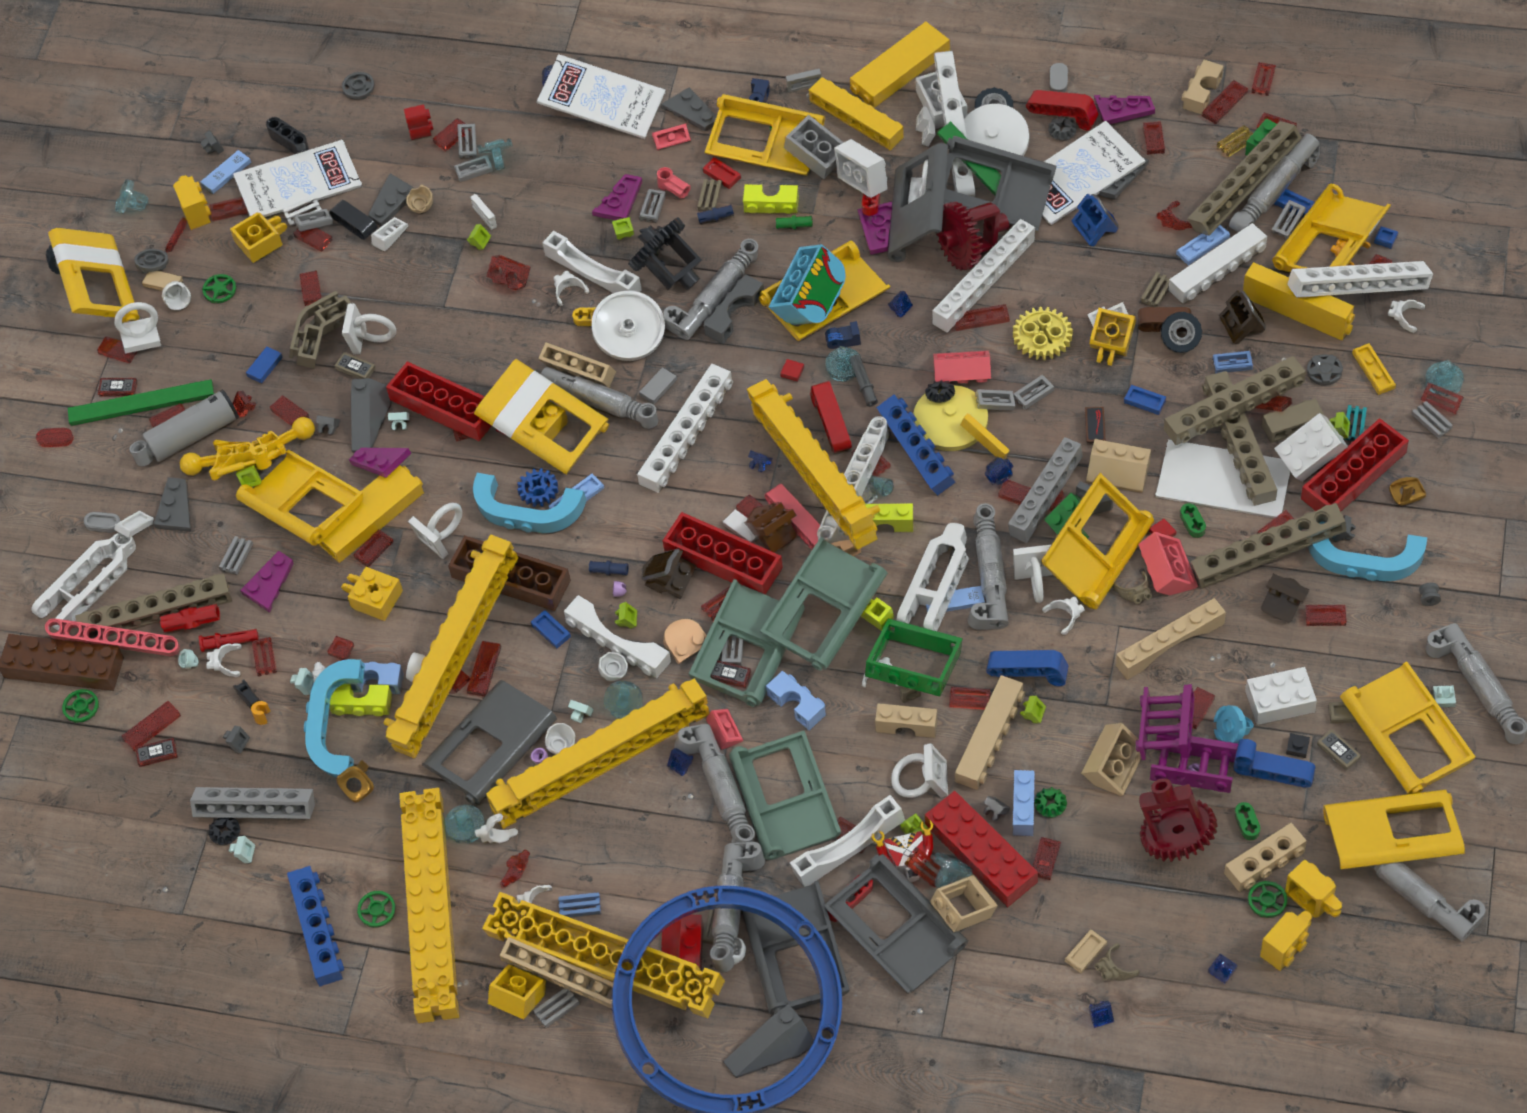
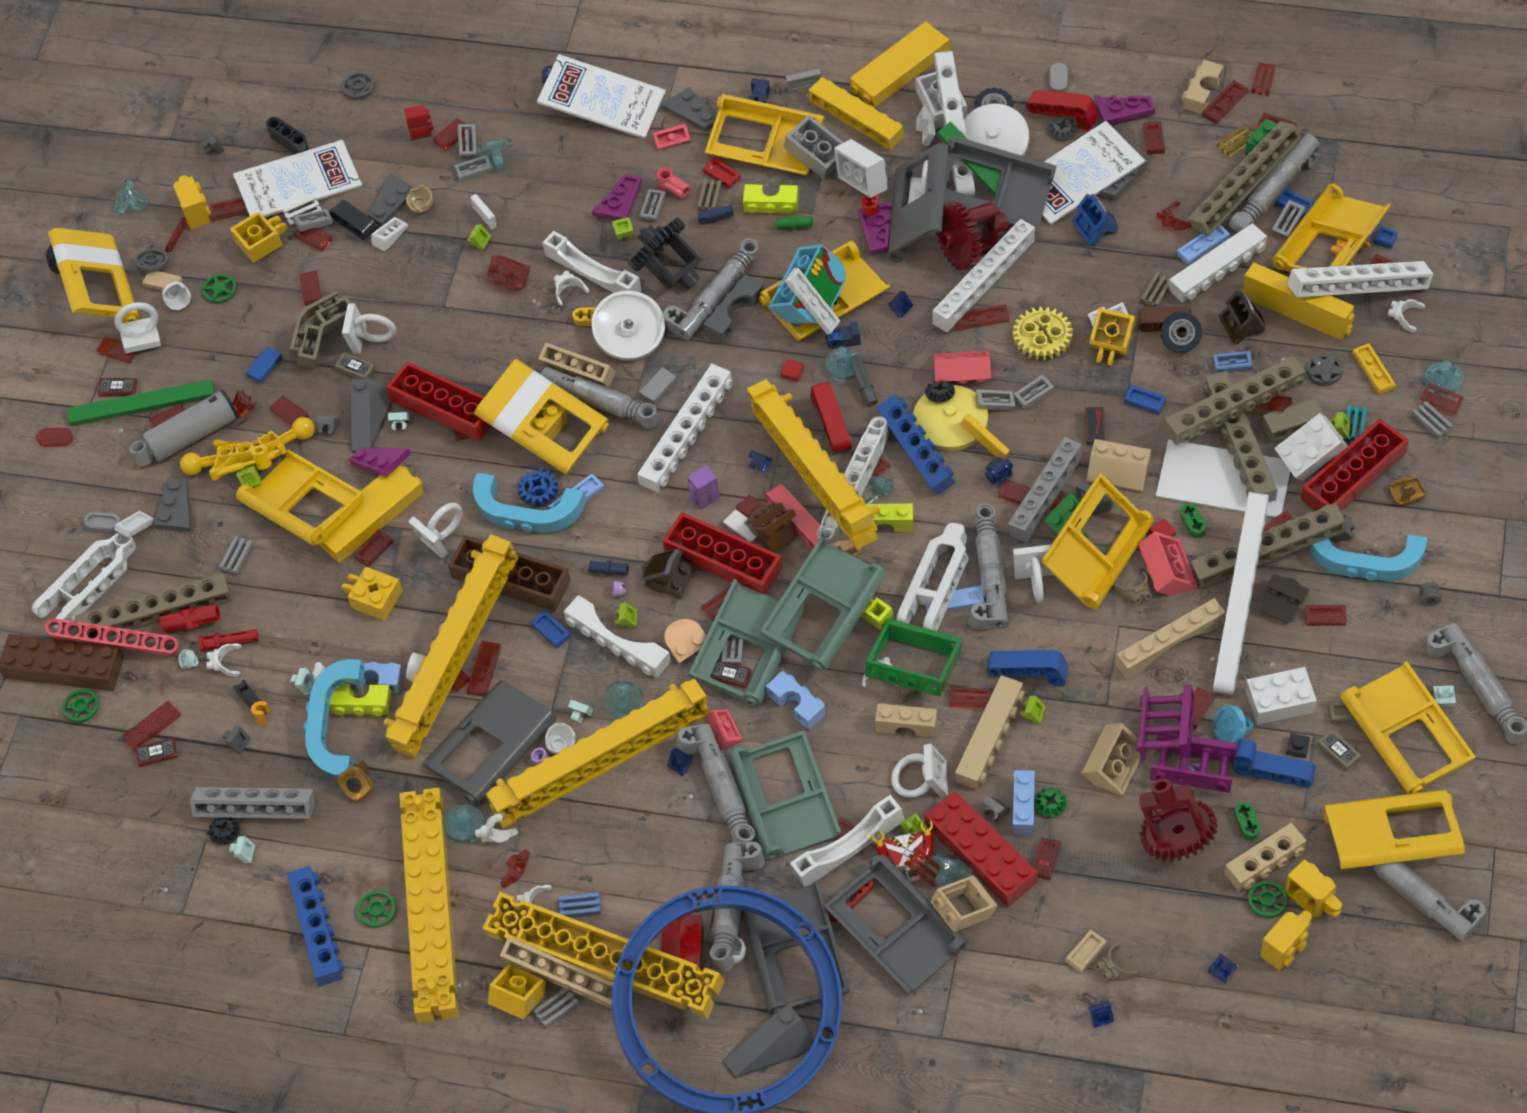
(225, 171): light blue tile -> none
(266, 583): magenta wing -> none
(266, 669): clear red tile -> none
(340, 648): clear red tile -> none
(612, 666): white hair -> none
(703, 487): none -> medium lavender brick
(812, 300): none -> white tile
(1070, 606): white helmet -> none
(1241, 593): none -> white beam

